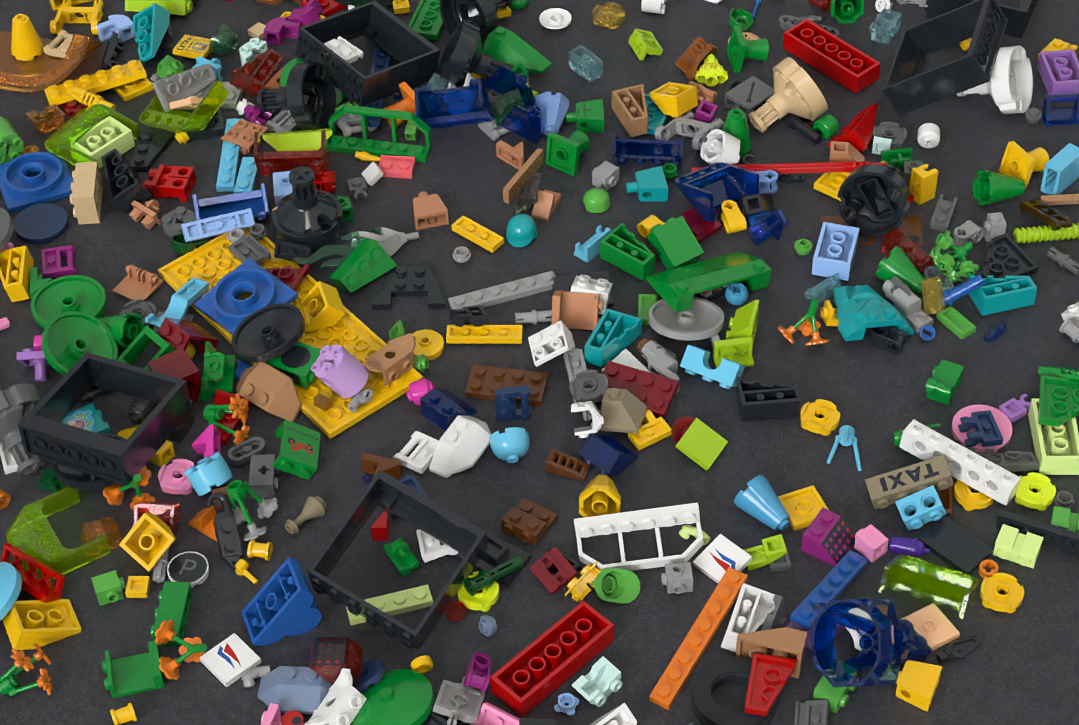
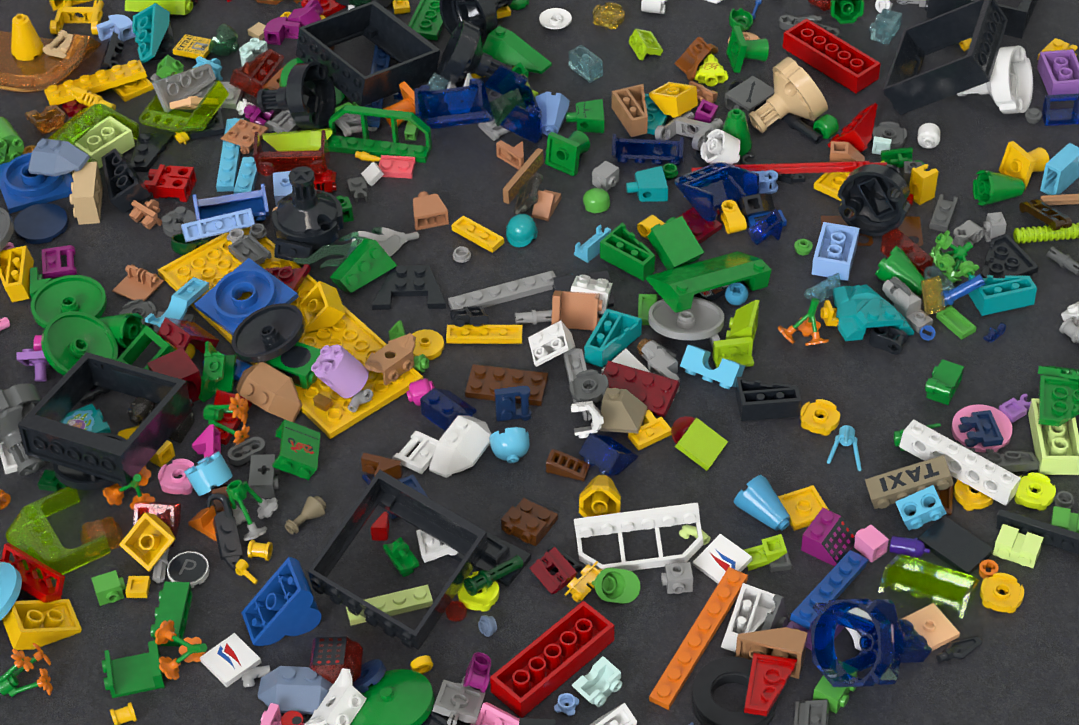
(56, 158): none -> sand blue wedge
(345, 49): white plate -> none
(918, 683): yellow torso -> none

